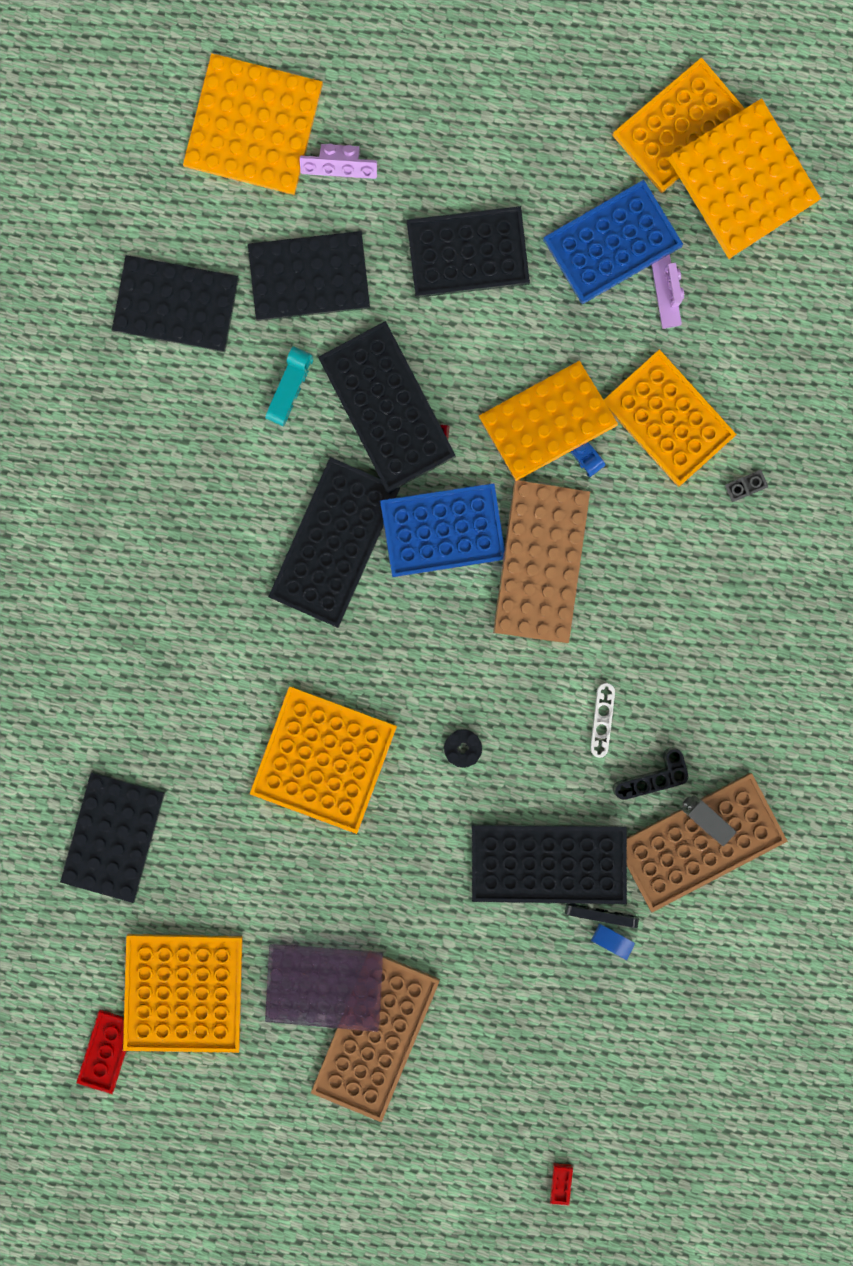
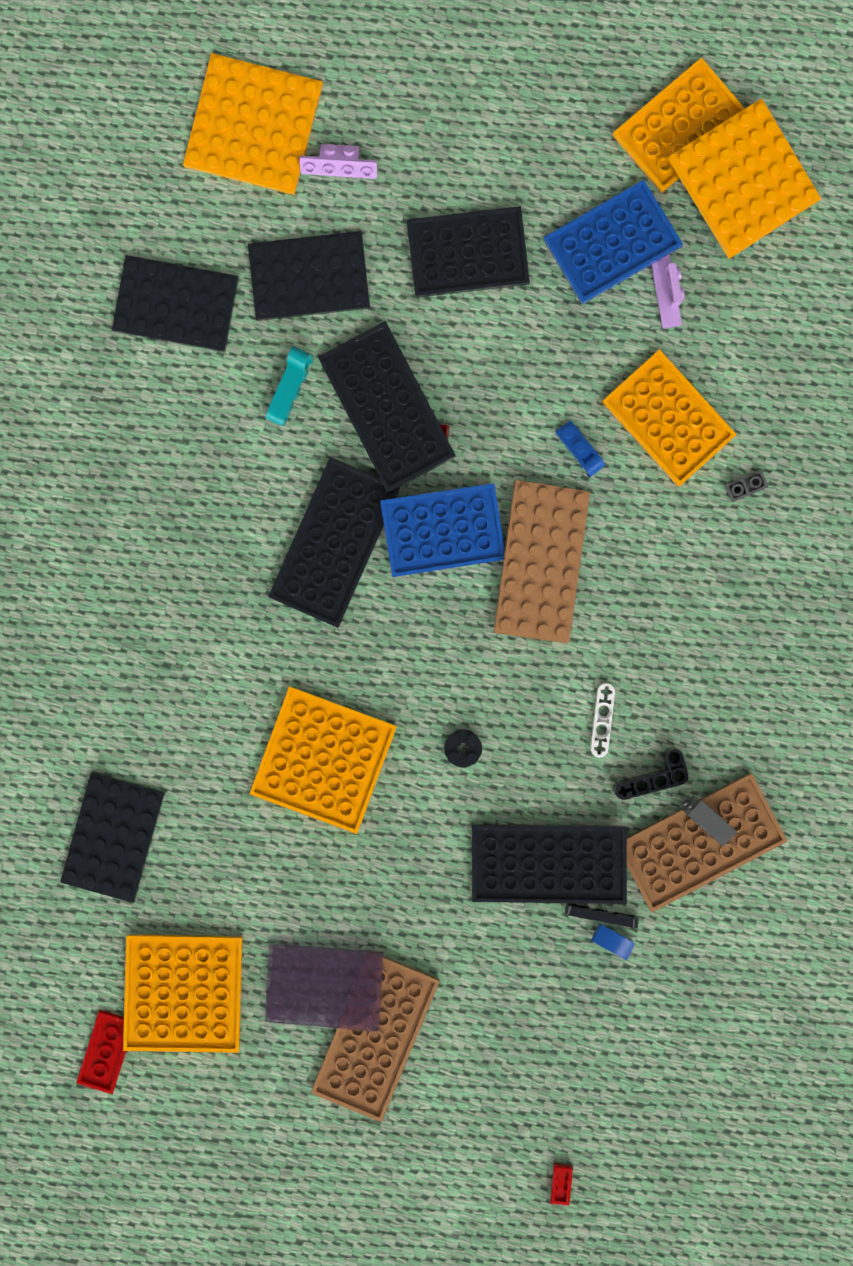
(548, 420): light orange plate -> none

